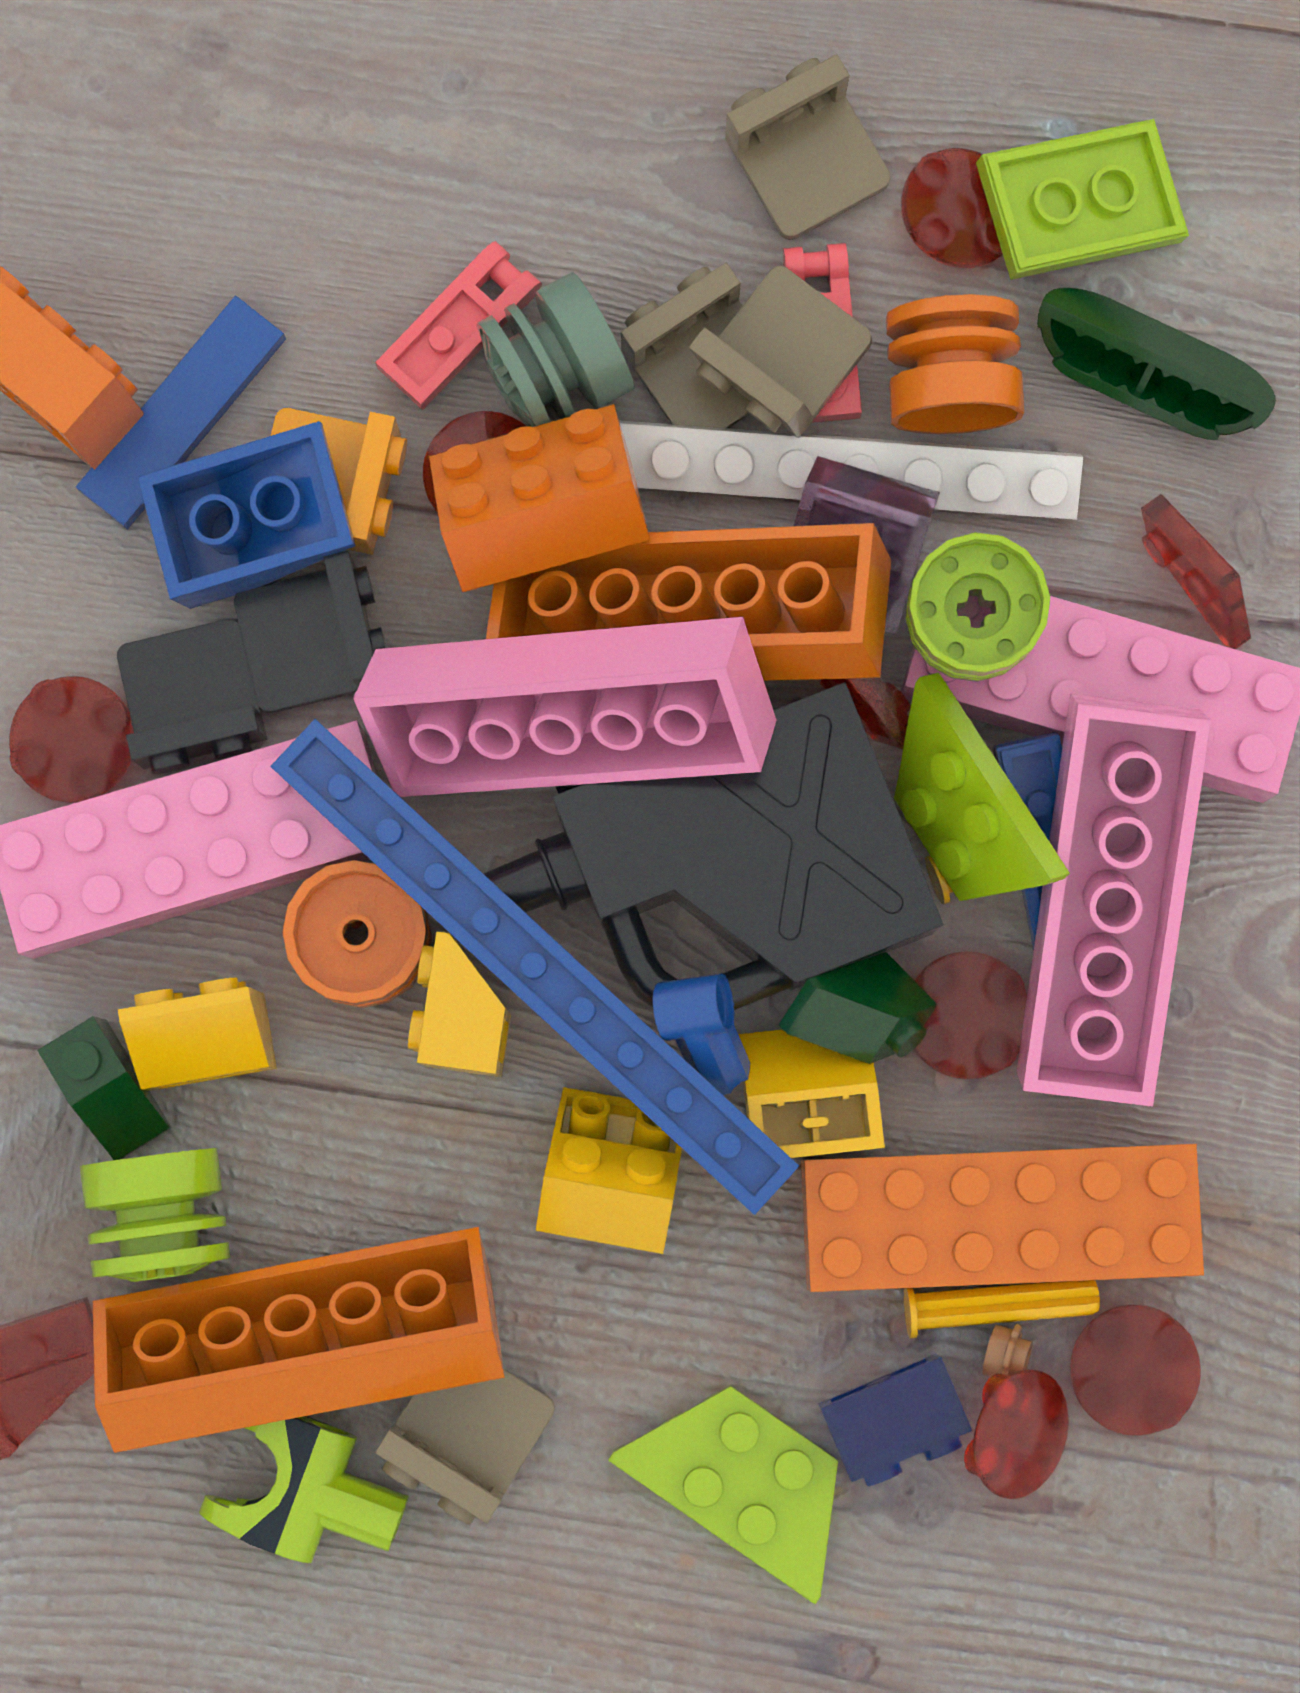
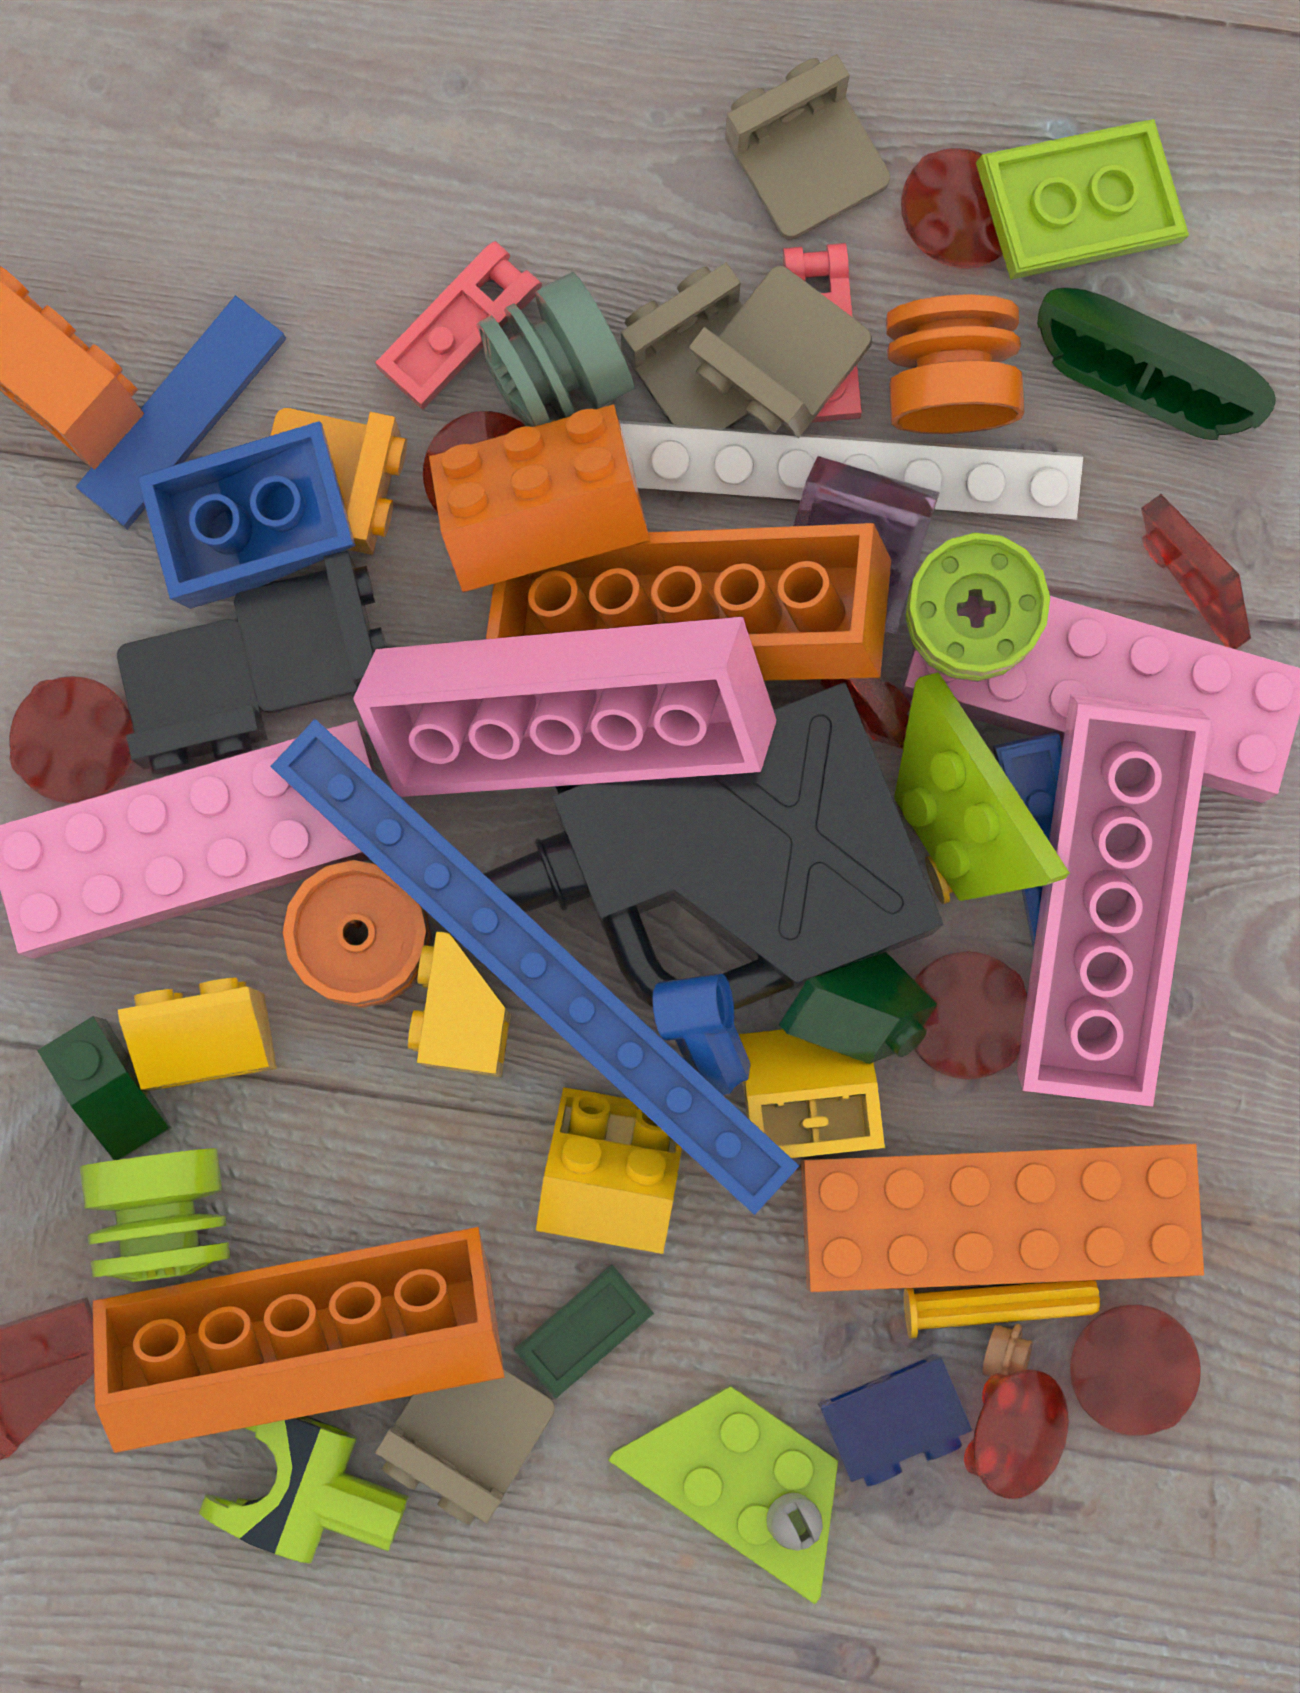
(583, 1331): none -> dark green tile
(782, 1527): none -> light grey hinge

